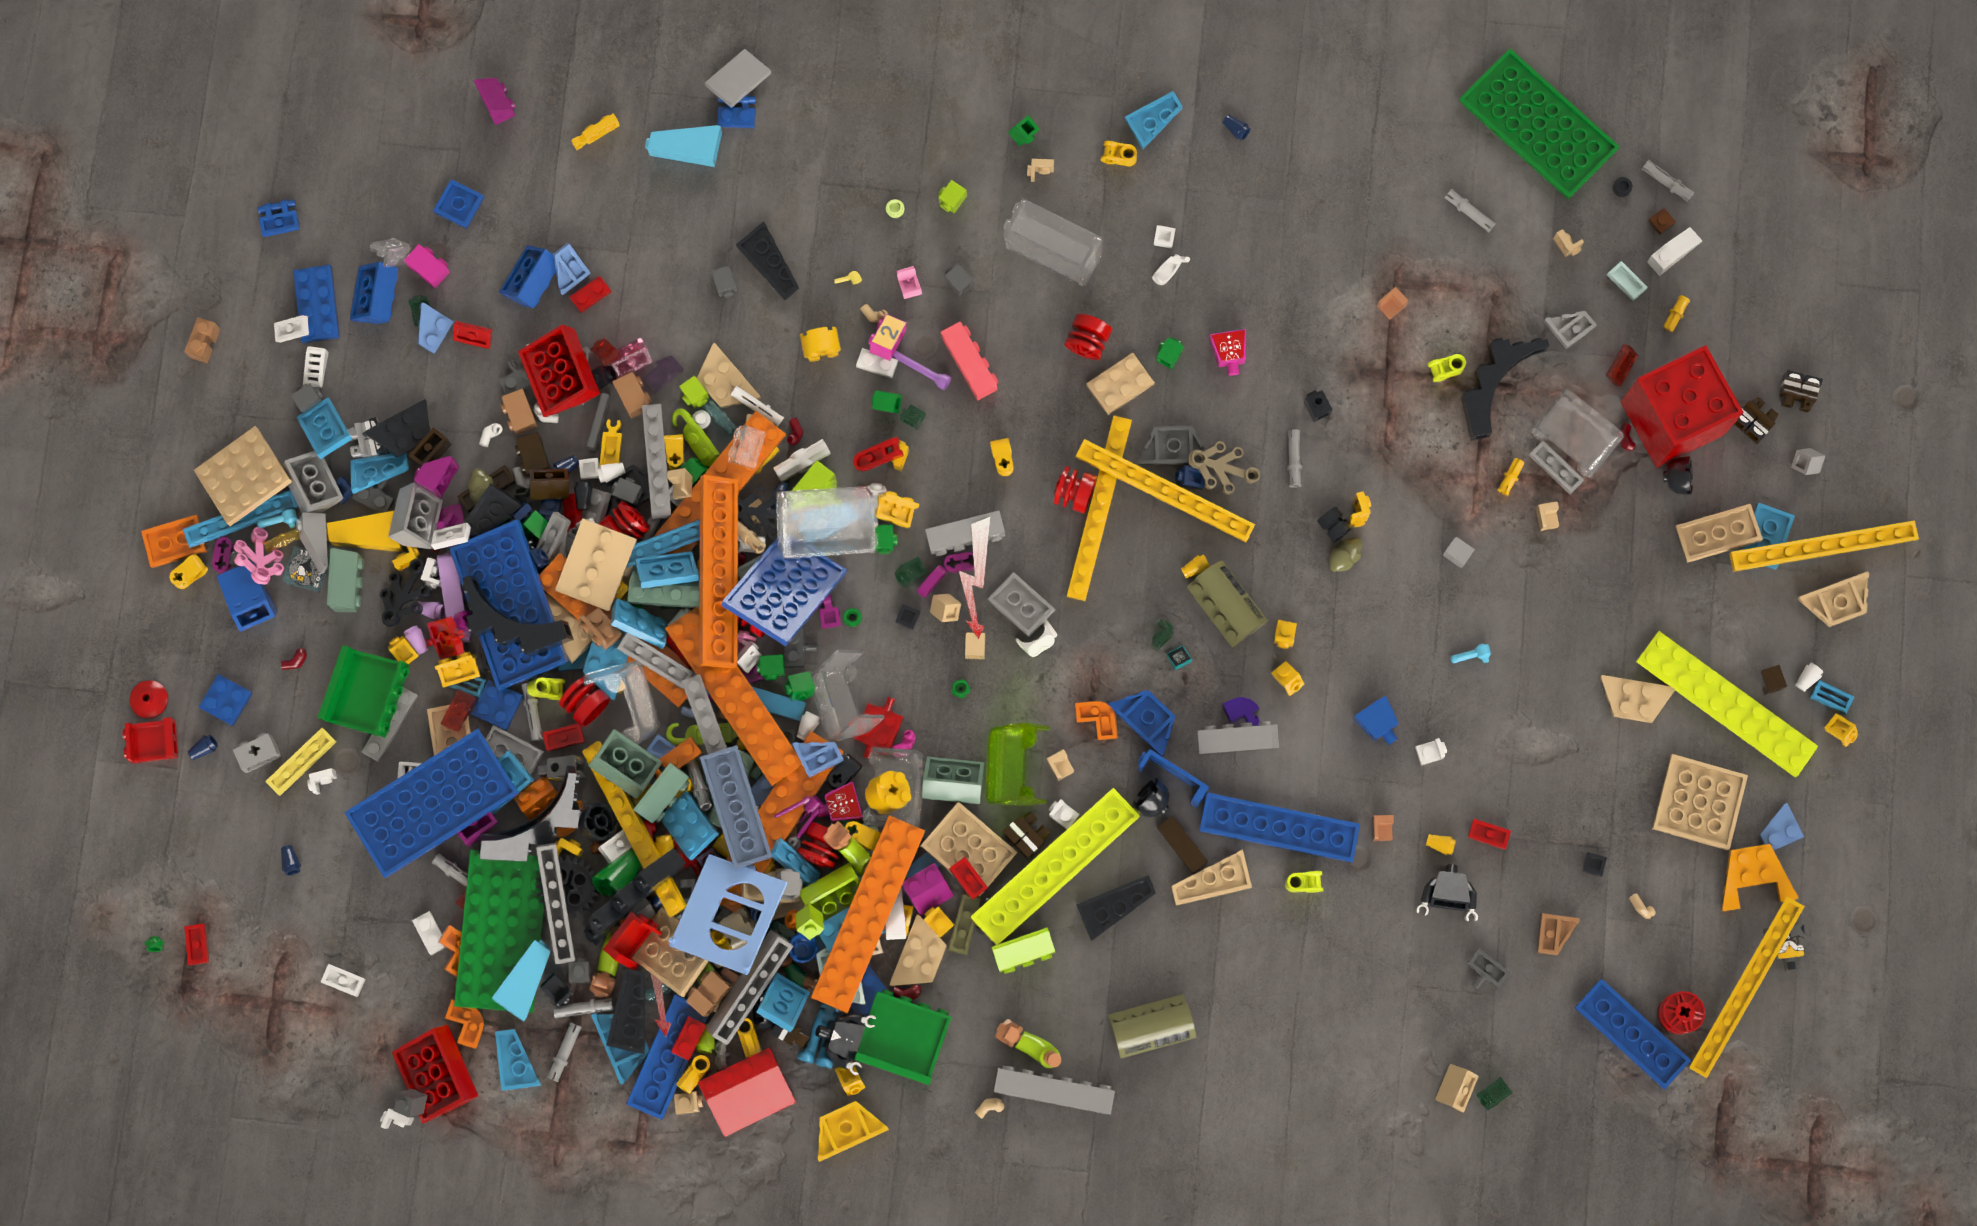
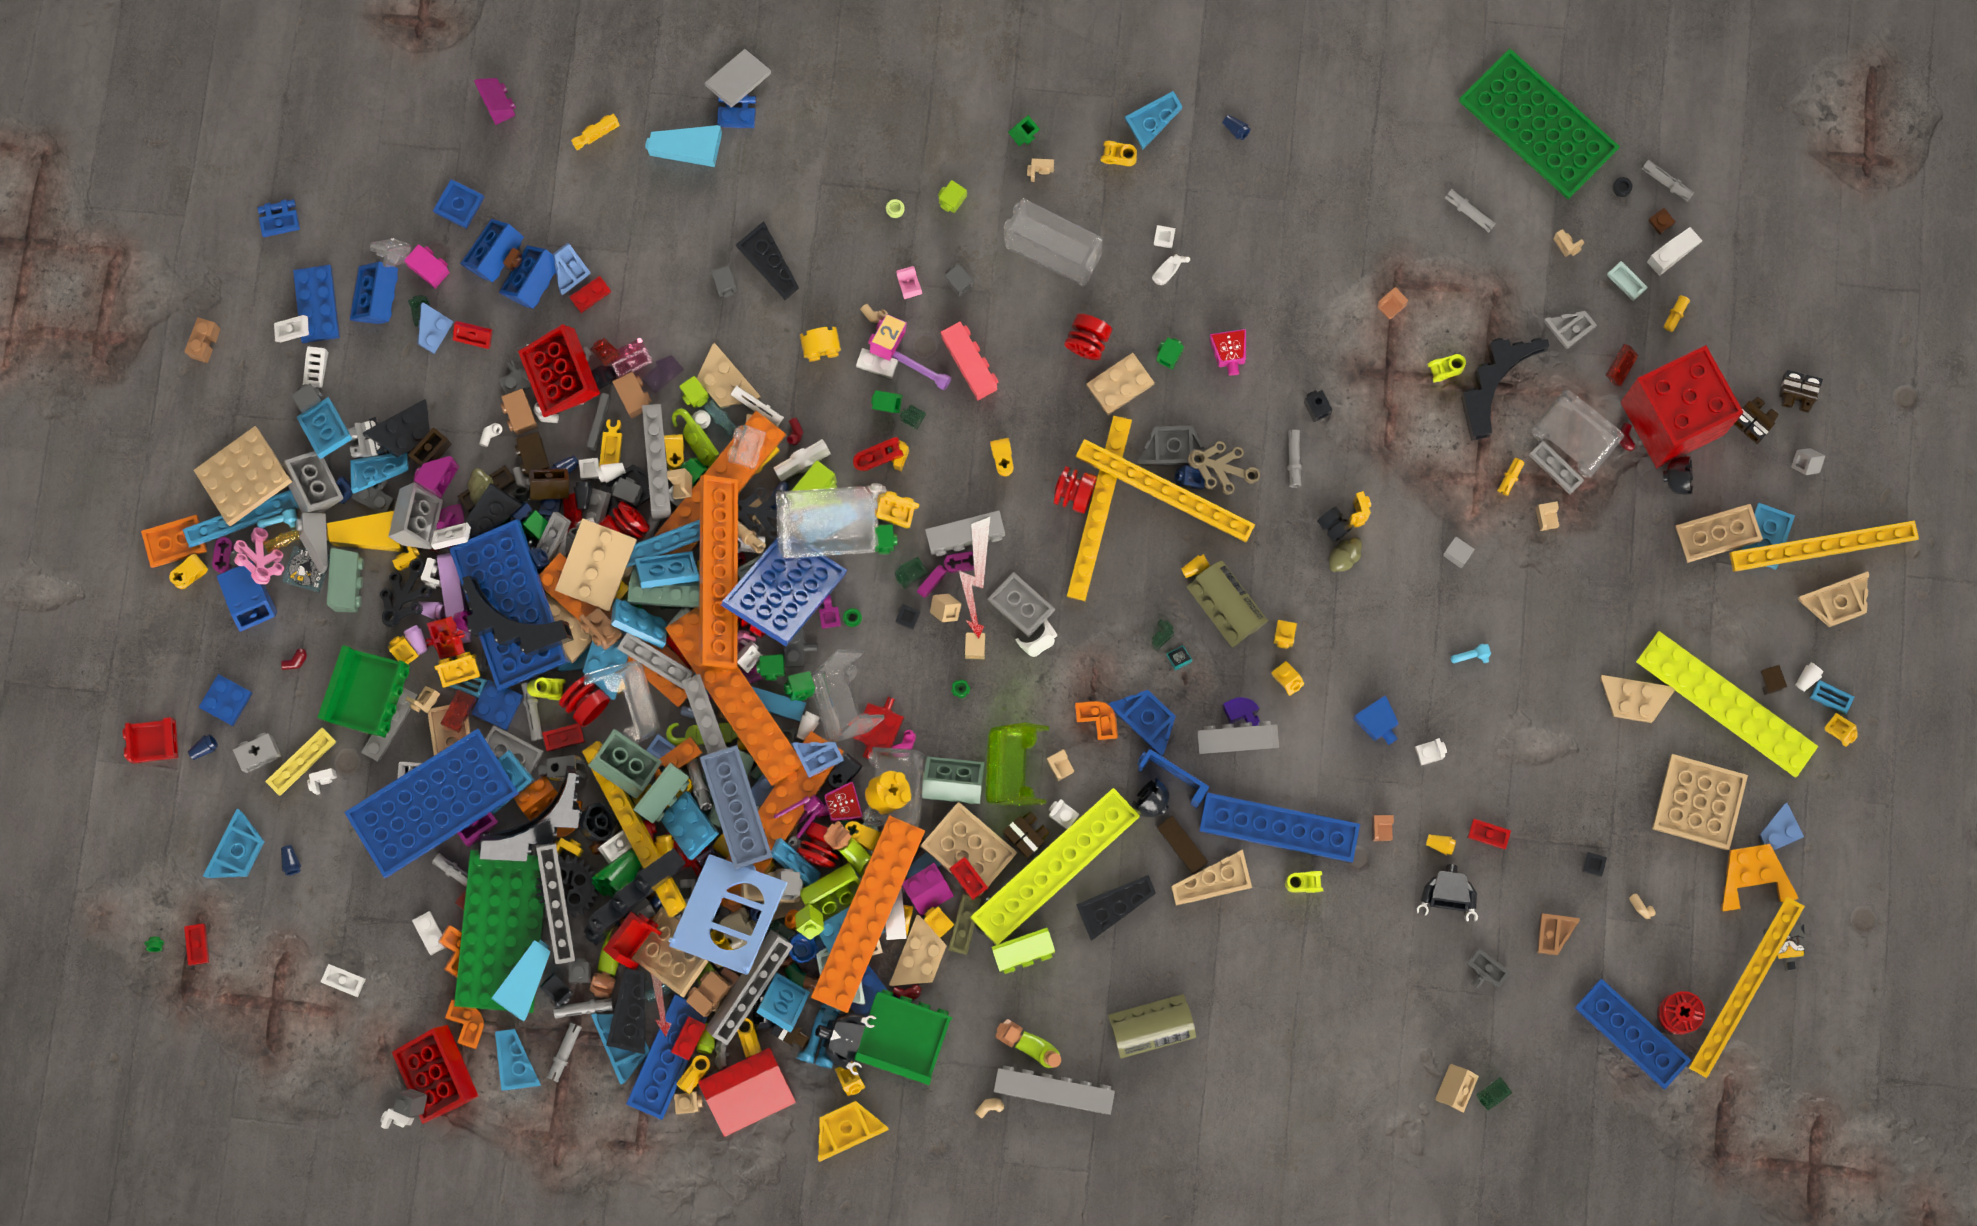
(155, 705): red dish -> none
(236, 849): none -> dark azure wing
(424, 701): none -> tan bracket
(491, 250): none -> blue slope
(513, 259): none -> reddish brown plate
(853, 276): light yellow hand -> none

